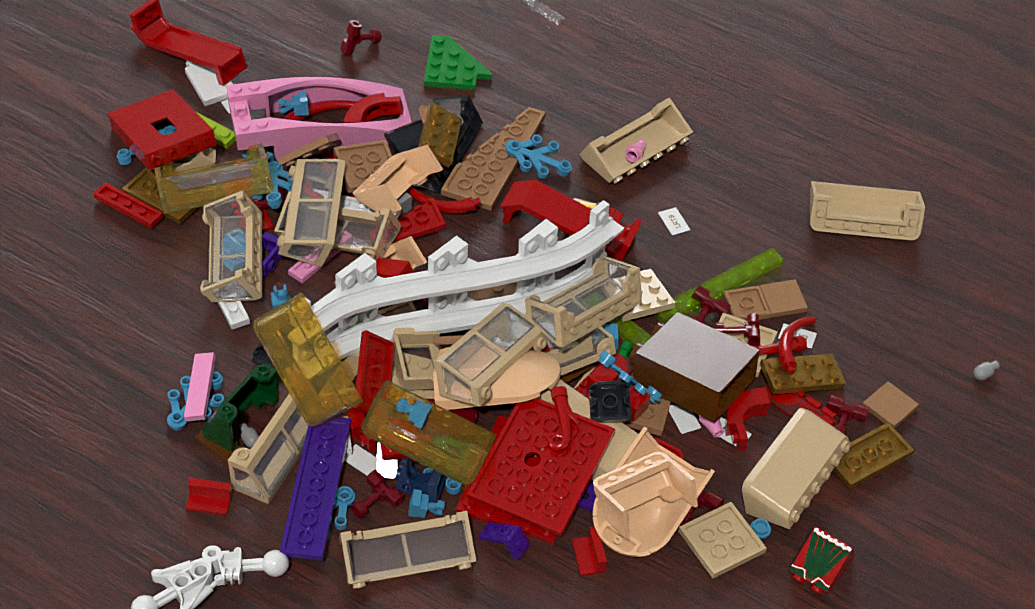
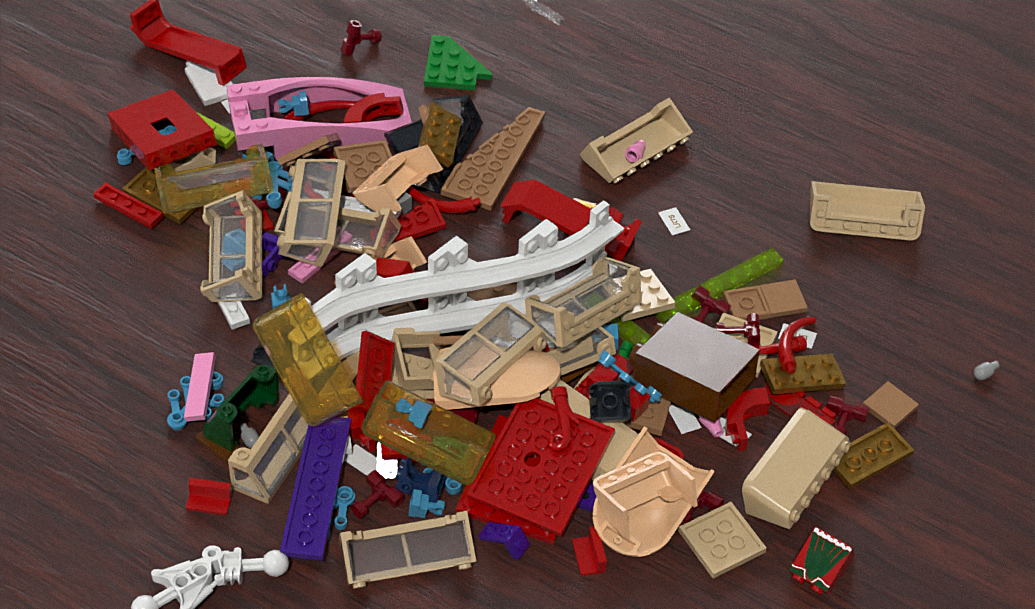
(518, 149): dark azure plant -> none
(761, 528): dark azure plate -> none

